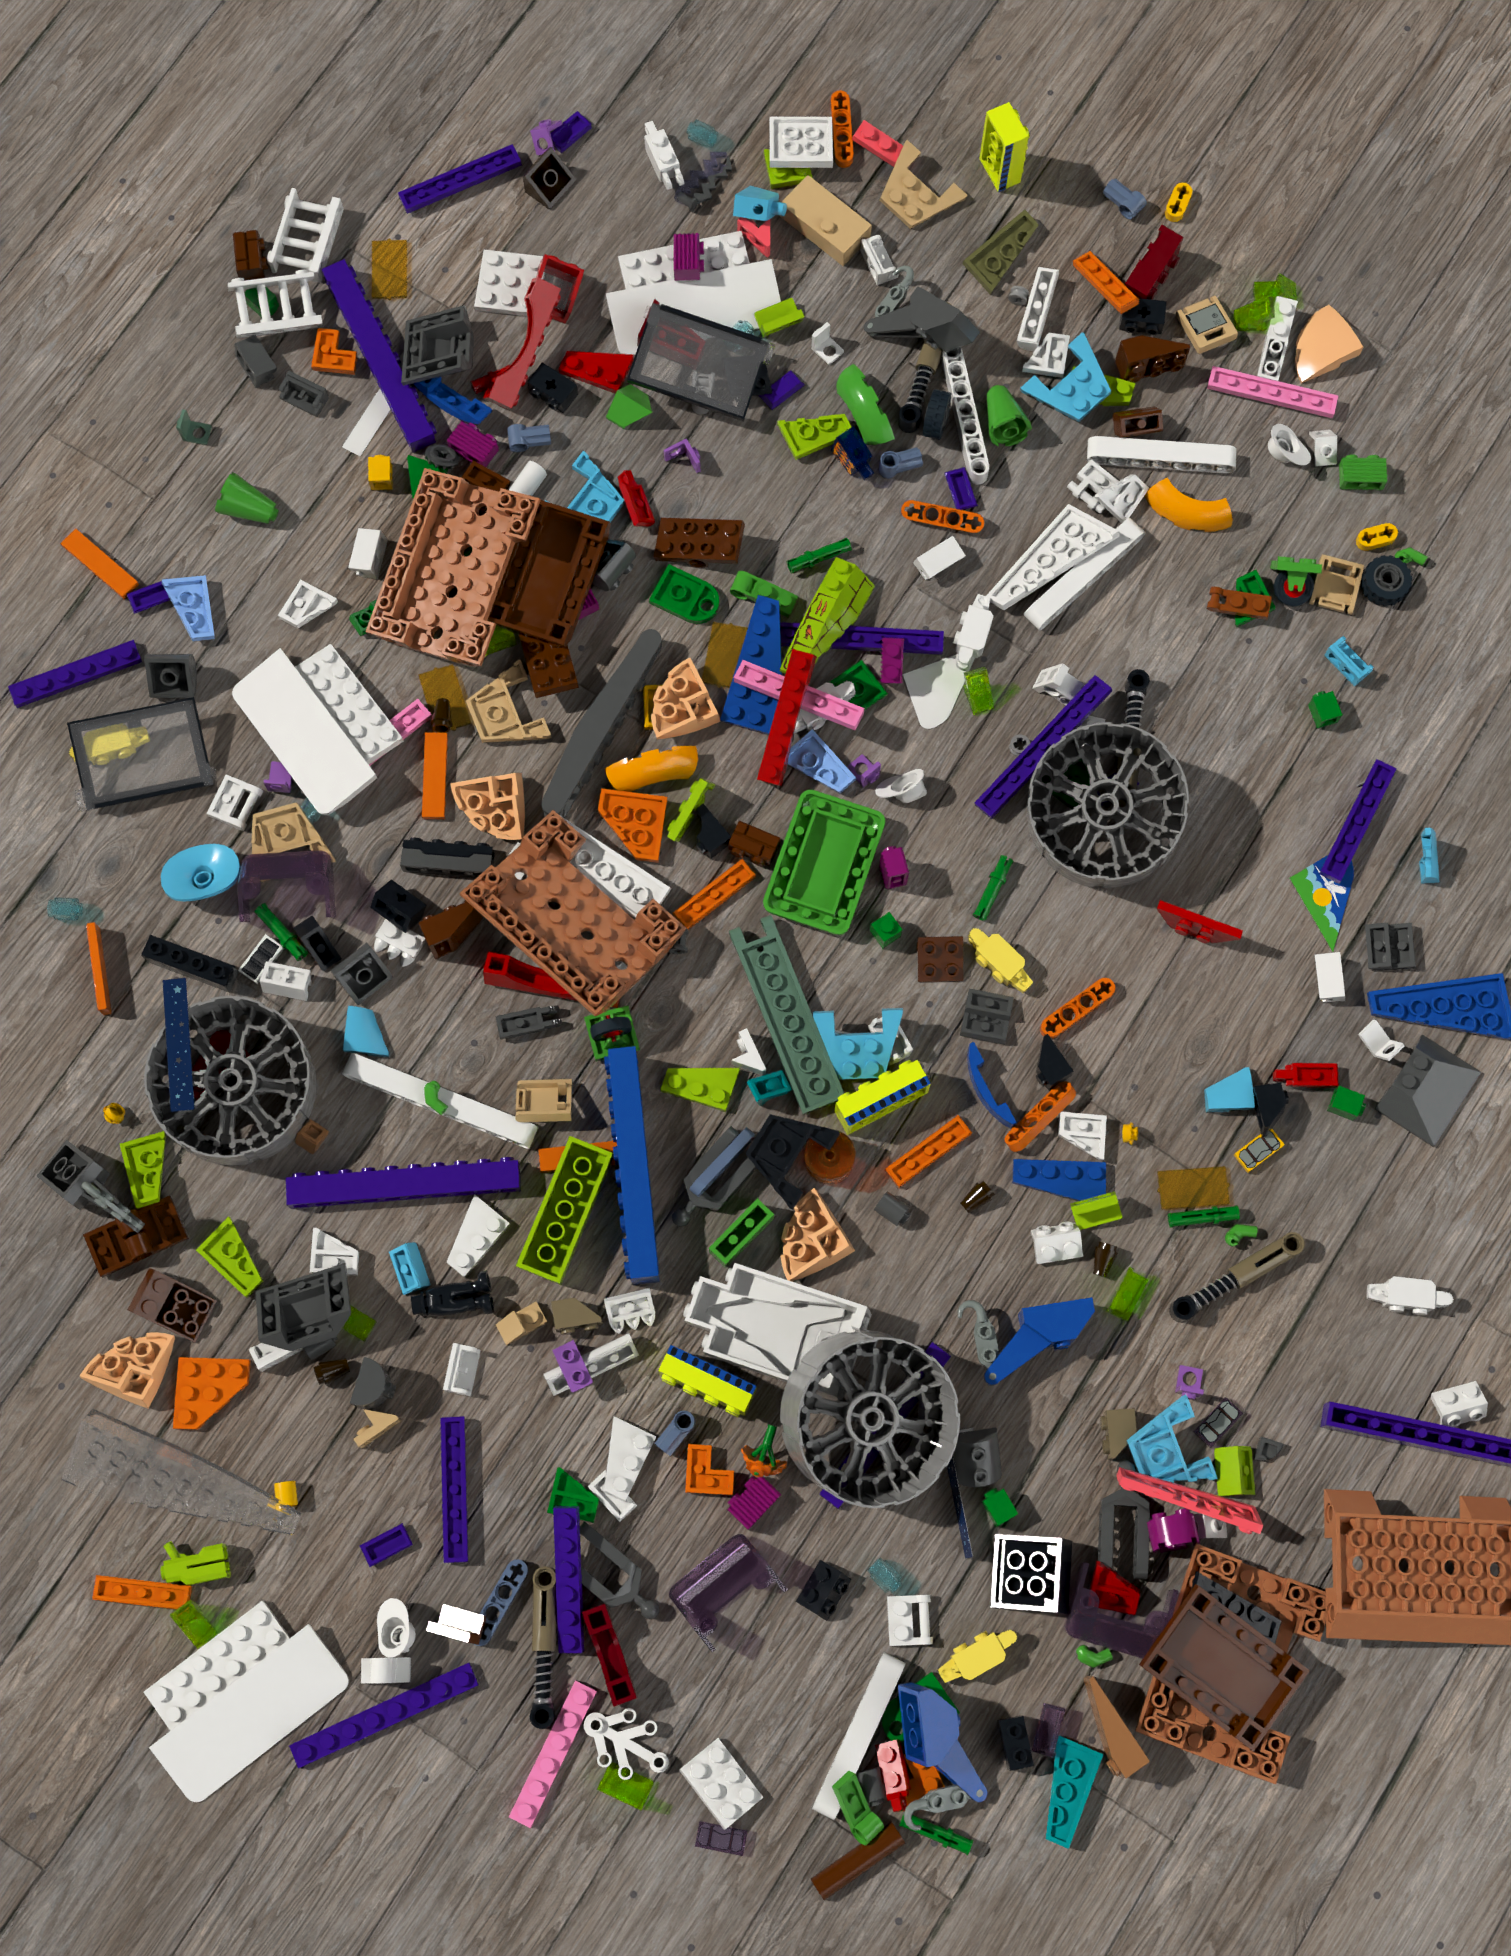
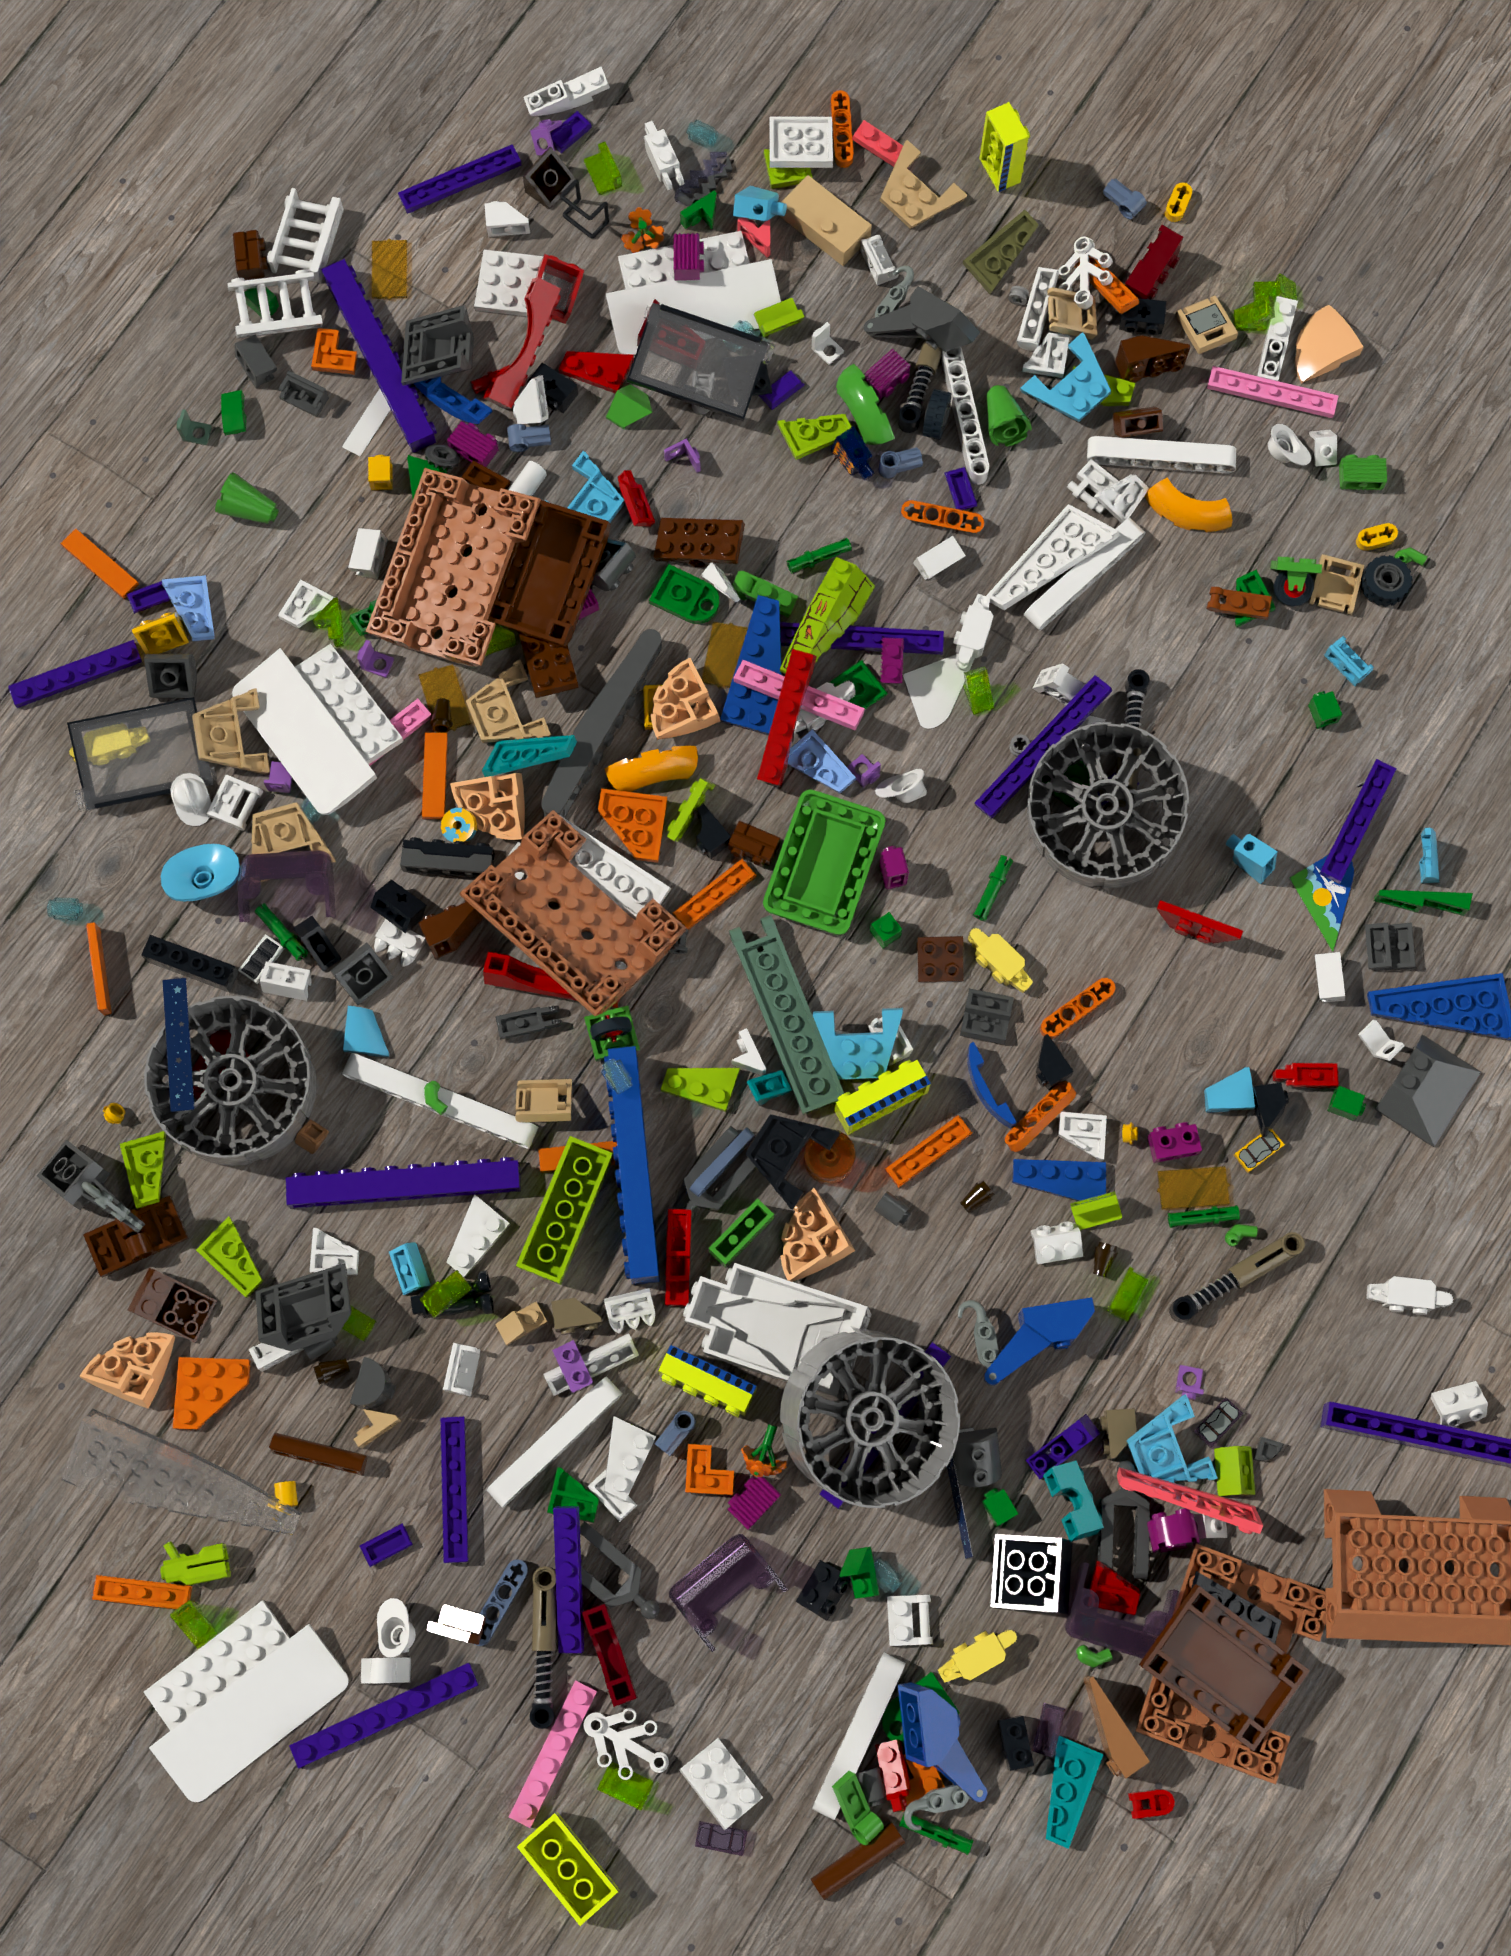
(161, 634): none -> yellow slope
(190, 799): none -> white piece
(220, 737): none -> tan wing
(233, 412): none -> green slope
(318, 1454): none -> reddish brown brick
(331, 618): none -> clear neon green slope
(367, 657): none -> medium lavender bracket
(445, 1293): none -> clear neon green slope
(449, 823): none -> yellow piece
(504, 220): none -> white slope
(523, 753): none -> teal wing
(531, 403): none -> white slope
(554, 1442): none -> white beam
(568, 1868): none -> neon yellow brick
(572, 94): none -> white slope
(573, 206): none -> black piece
(603, 170): none -> clear neon green panel
(617, 1076): none -> clear light blue brick
(641, 219): none -> orange plant
(678, 1257): none -> red slope
(703, 208): none -> green slope
(719, 580): none -> white slope
(861, 1568): none -> green slope
(887, 374): none -> magenta brick
(1063, 1446): none -> dark purple slope
(1067, 316): none -> tan container
(1070, 1482): none -> teal arch
(1083, 249): none -> white plant
(1160, 1803): none -> red plate
(1174, 1143): none -> magenta brick
(1253, 856): none -> medium azure torso
(1414, 900): none -> green slope

